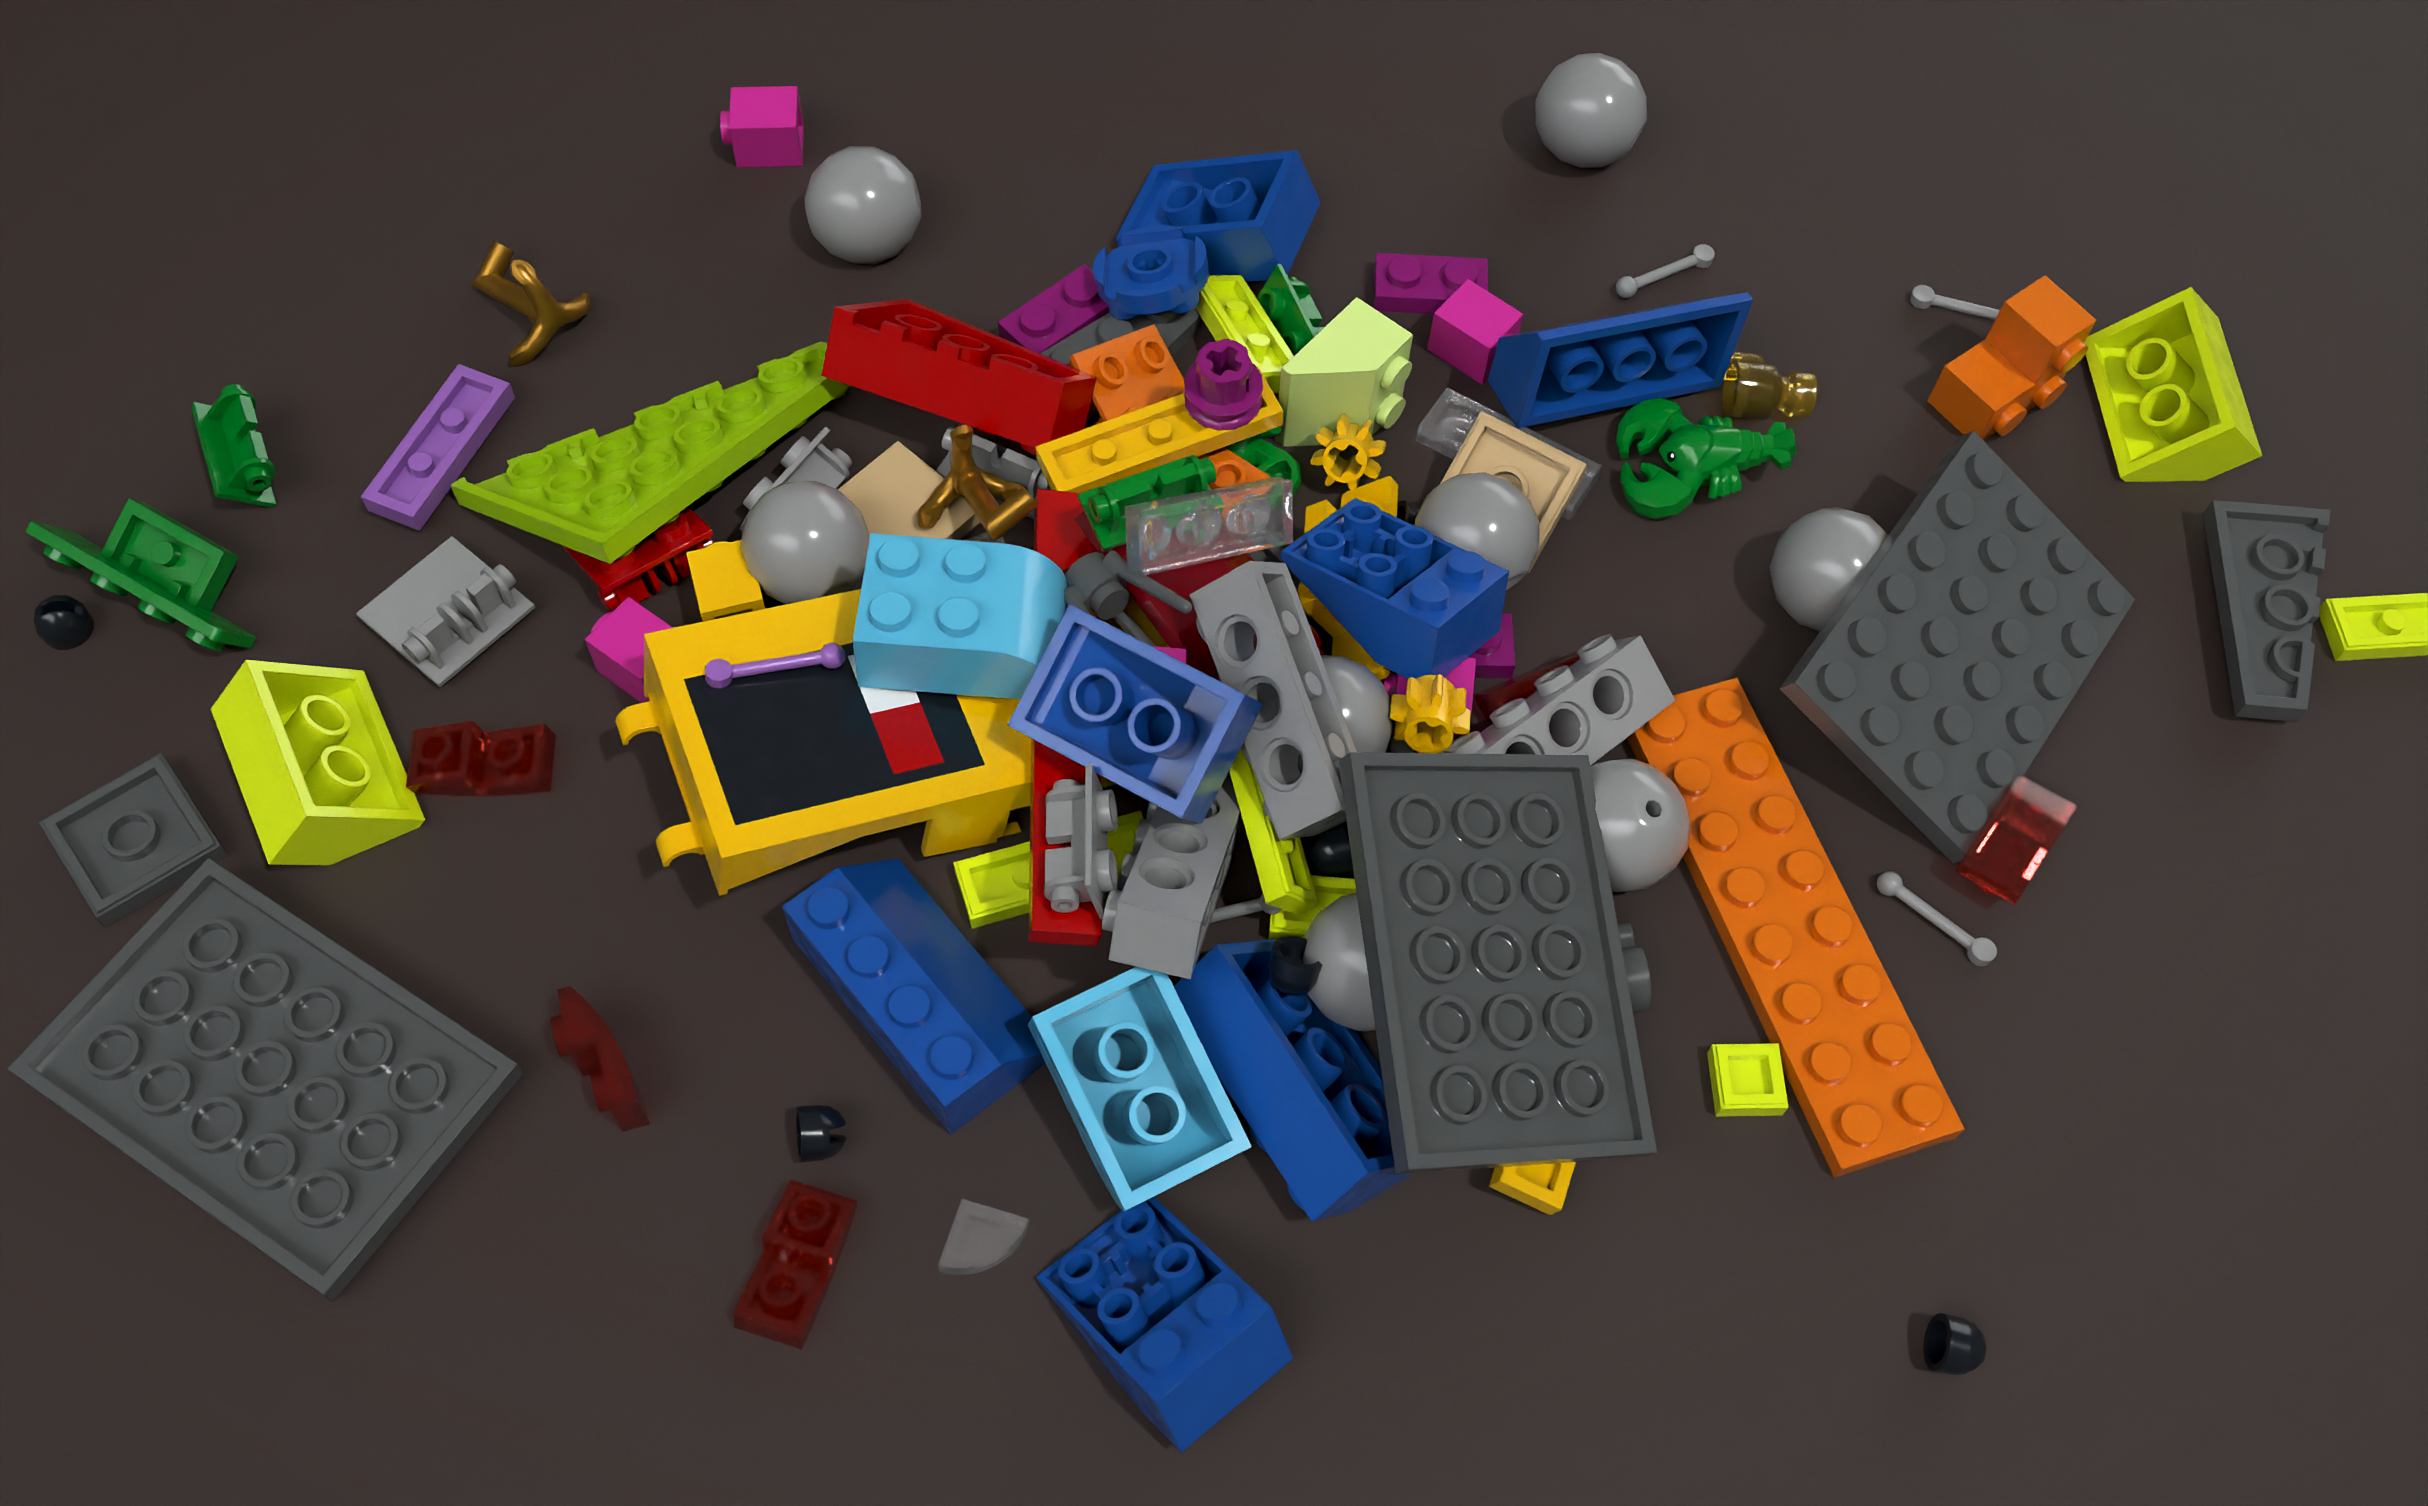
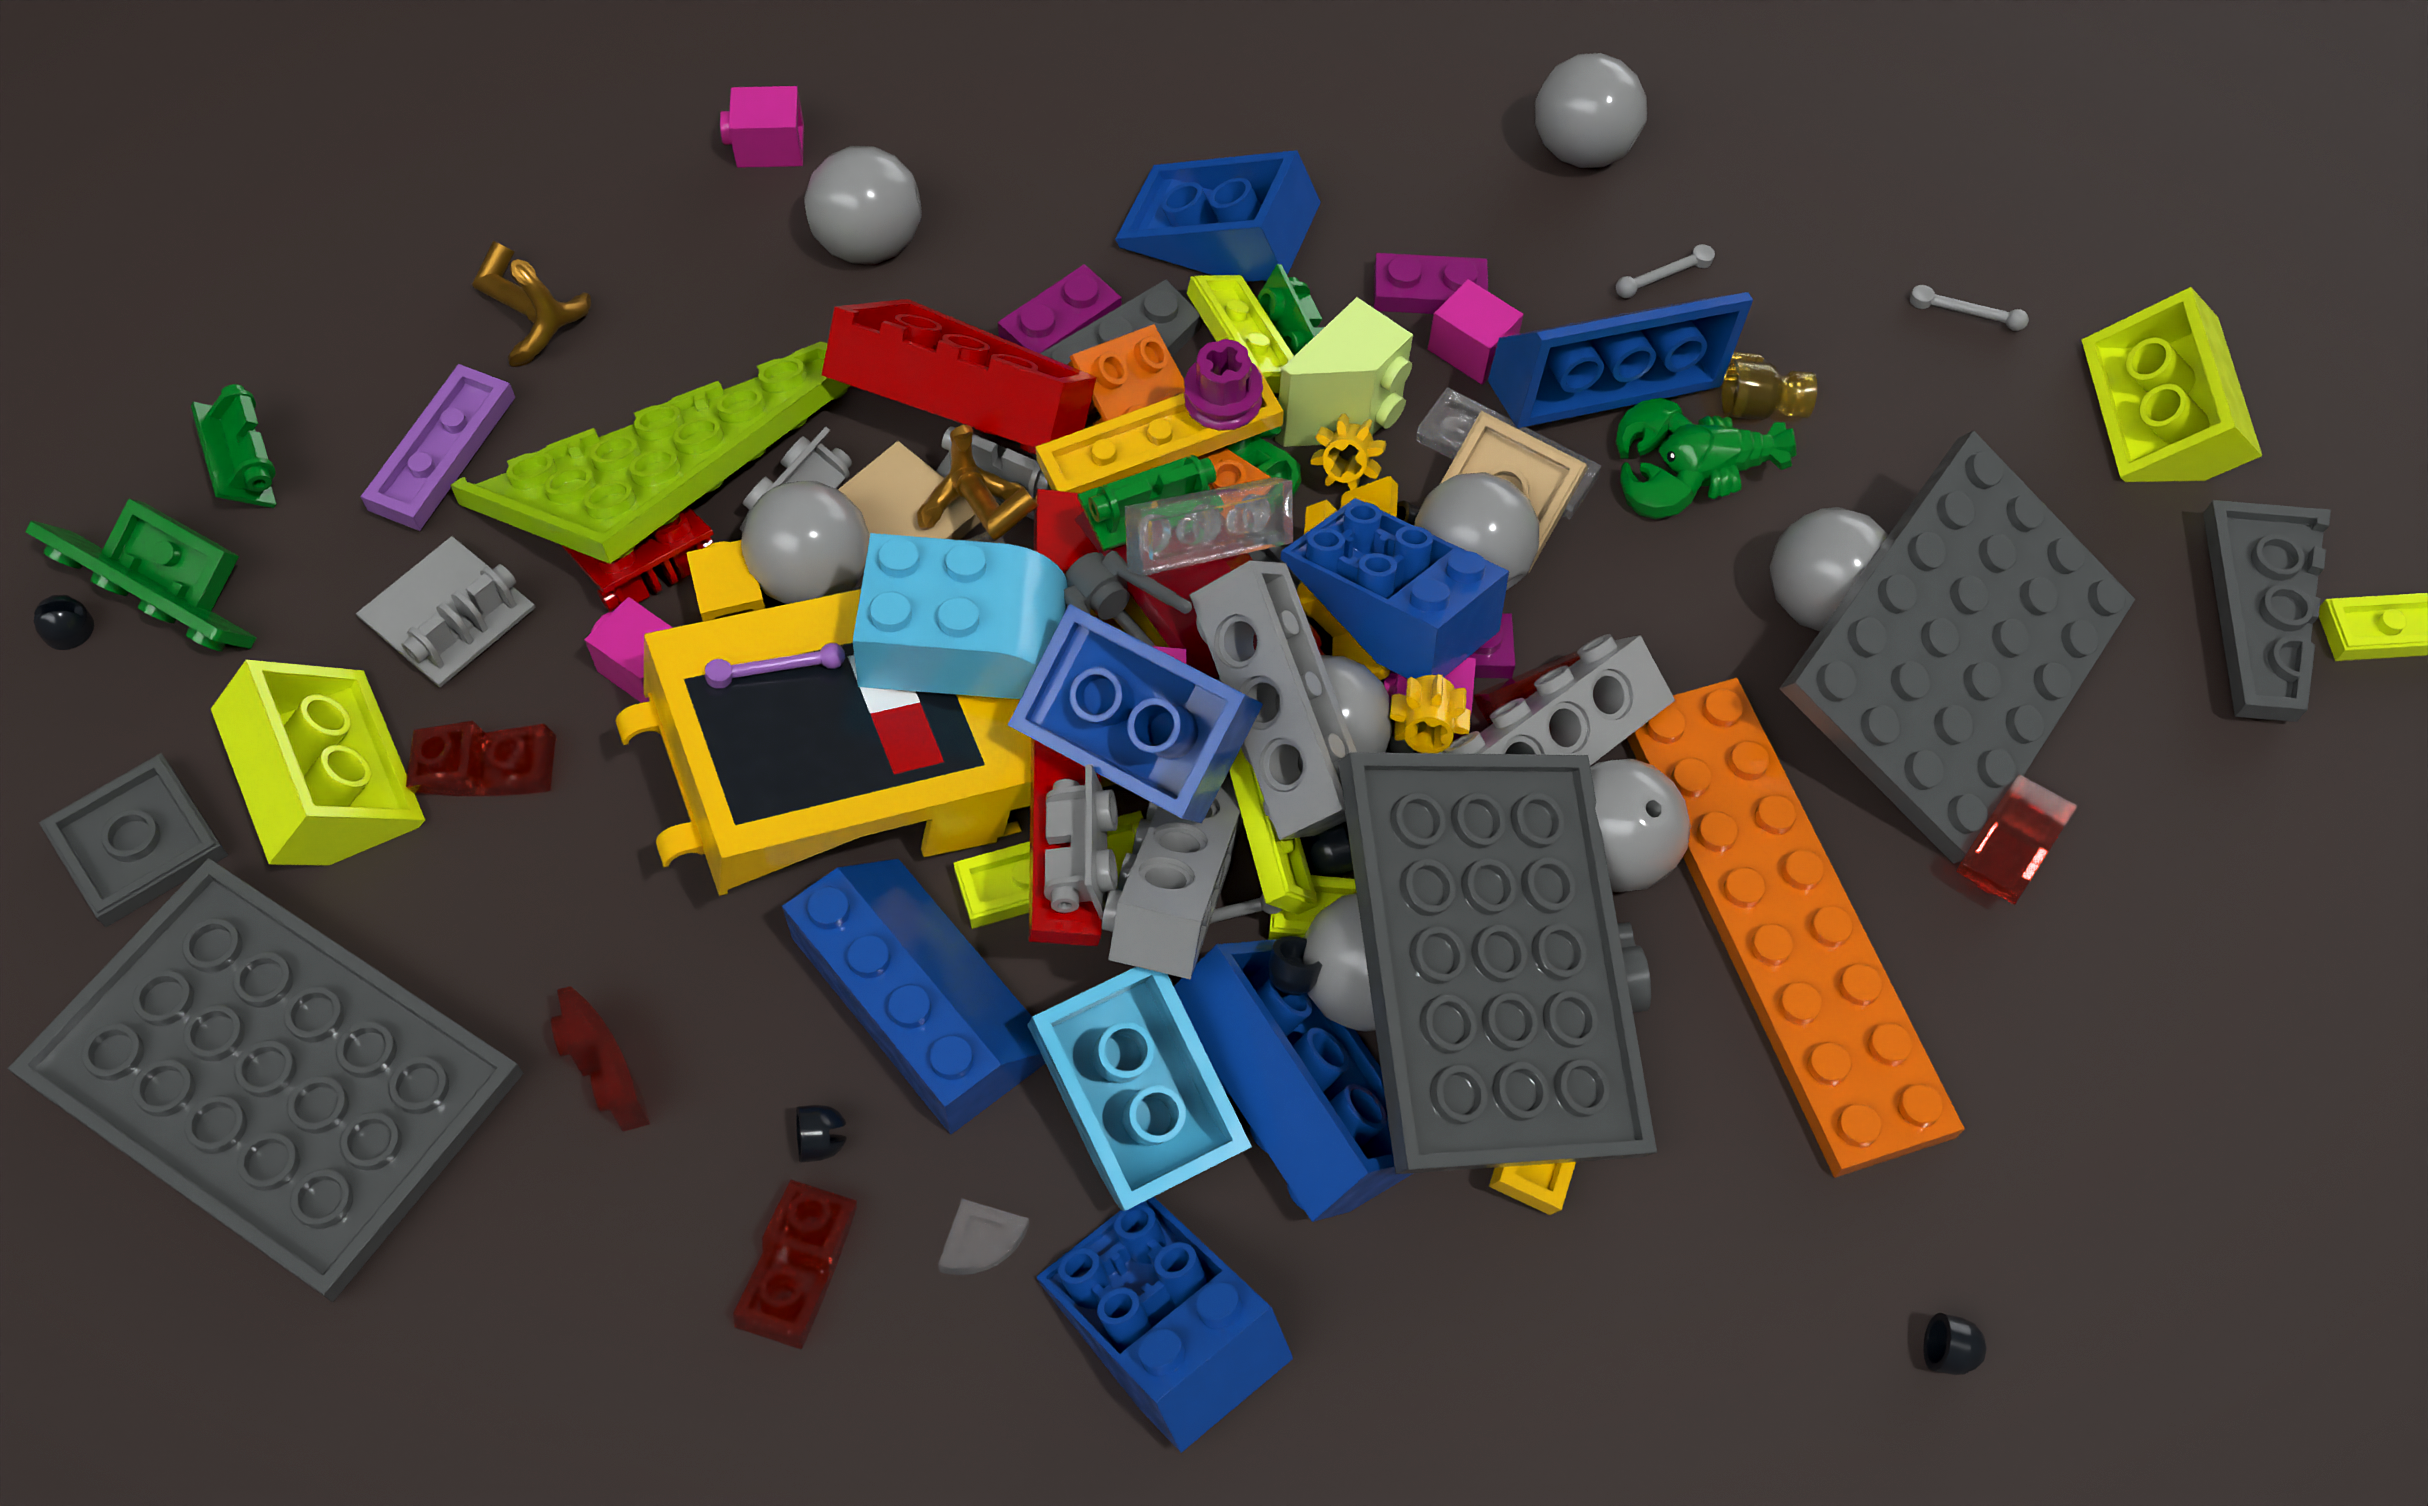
(1134, 290): blue plate -> none
(1747, 1080): neon yellow tile -> none
(1979, 950): light grey hinge -> none
(2017, 364): orange brick -> none

